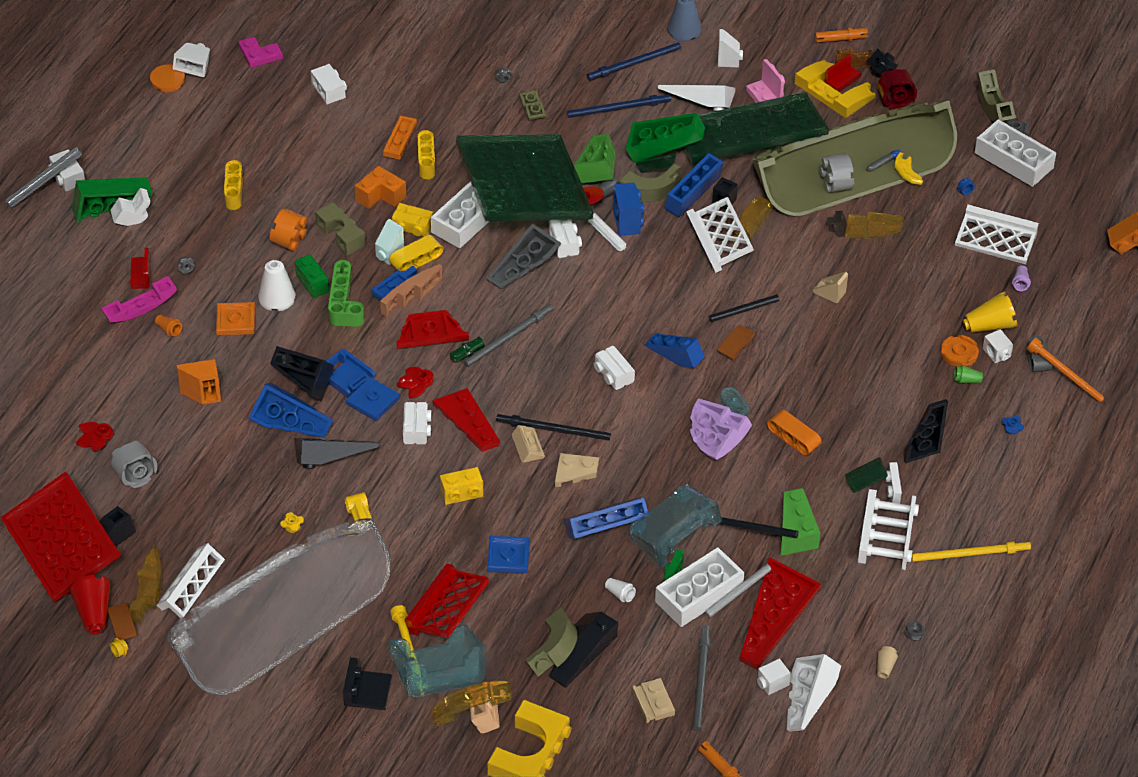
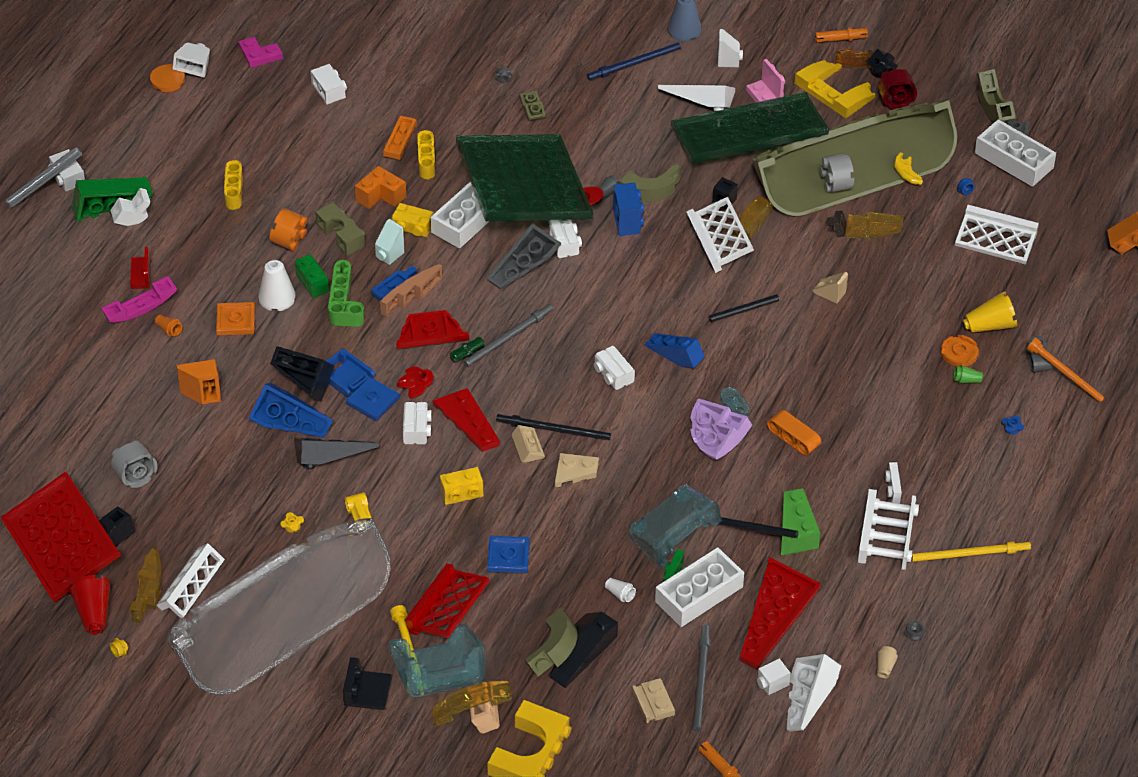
(94, 435): red plate -> none
(121, 621): dark orange slope -> none
(182, 262): flat silver plate -> none
(416, 253): yellow beam -> none
(596, 160): bright green wedge -> none
(606, 517): blue brick -> none
(607, 232): white axle -> none
(652, 100): dark blue bar -> none
(656, 163): clear green slope -> none
(663, 135): green wedge -> none
(693, 185): blue brick -> none
(735, 342): dark orange slope -> none
(738, 590): light grey bar -> none
(842, 74): red panel -> none
(866, 475): clear green slope -> none
(883, 160): dark grey piece -> none
(928, 433): black wedge -> none
(997, 346): white brick -> none
(1021, 279): lavender cone -> none

